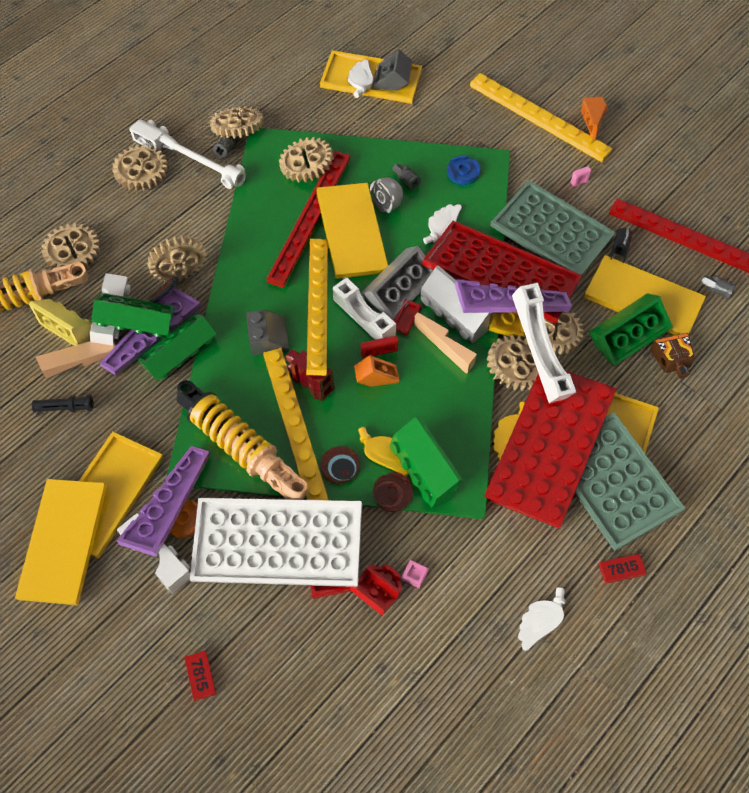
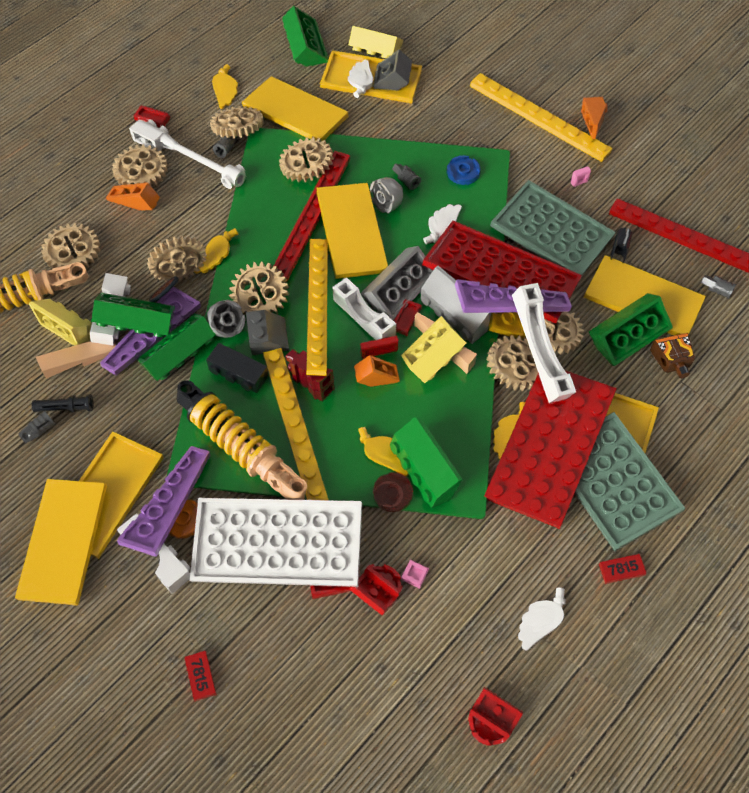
(36, 427): none -> dark grey hinge
(136, 196): none -> orange slope
(145, 113): none -> red tile
(217, 250): none -> yellow animal
(224, 87): none -> yellow animal
(226, 318): none -> light grey cylinder
(237, 368): none -> black brick
(274, 283): none -> tan gear
(295, 109): none -> yellow tile
(304, 38): none -> green slope
(340, 465): tile -> none
(374, 42): none -> light yellow slope
(433, 349): none -> light yellow slope
(492, 718): none -> red slope

